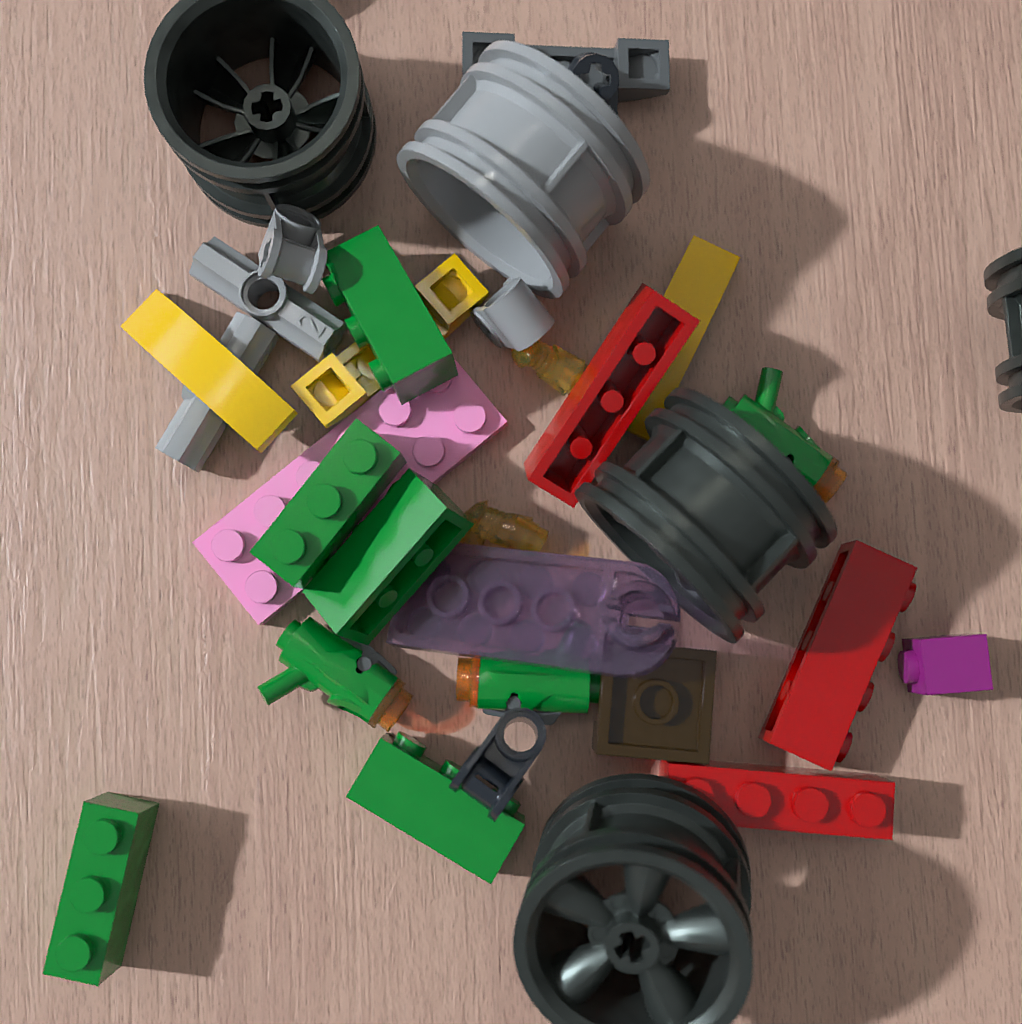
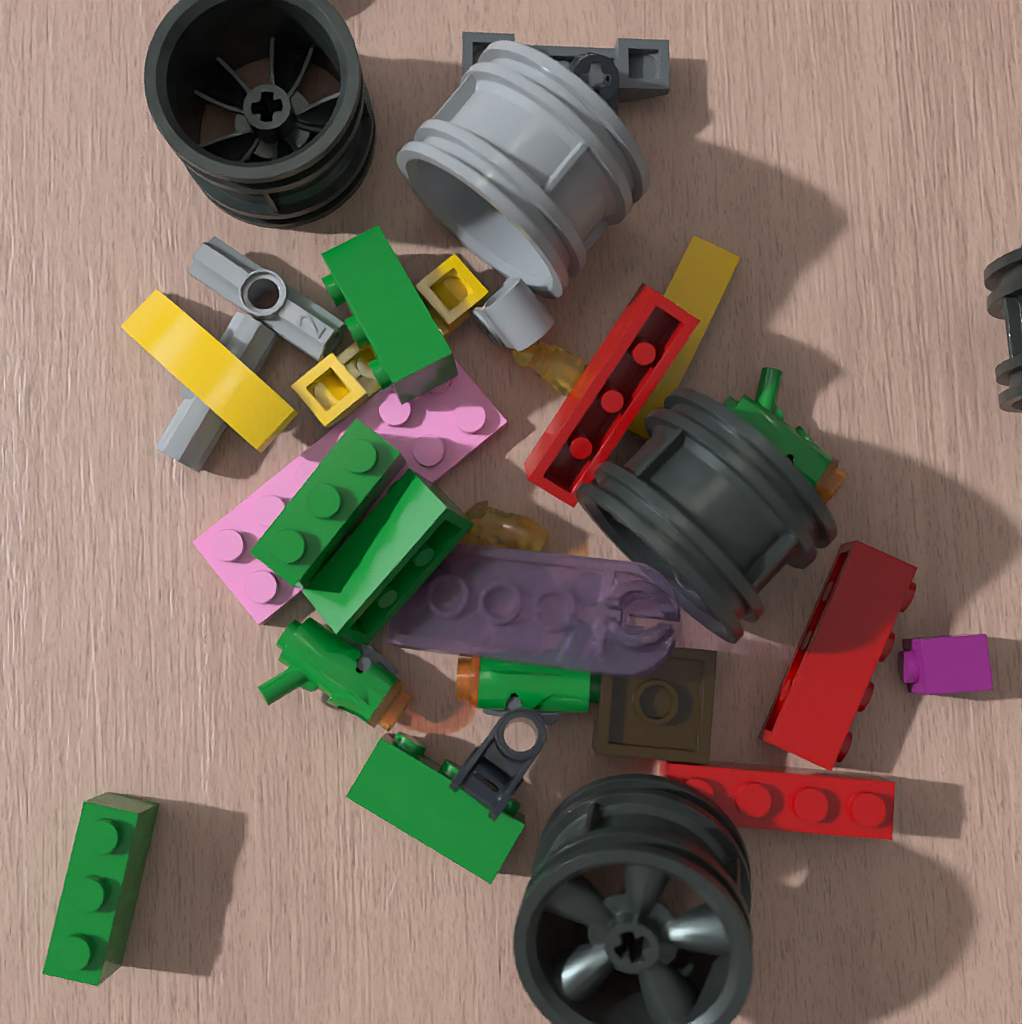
(293, 248): light grey piece -> none

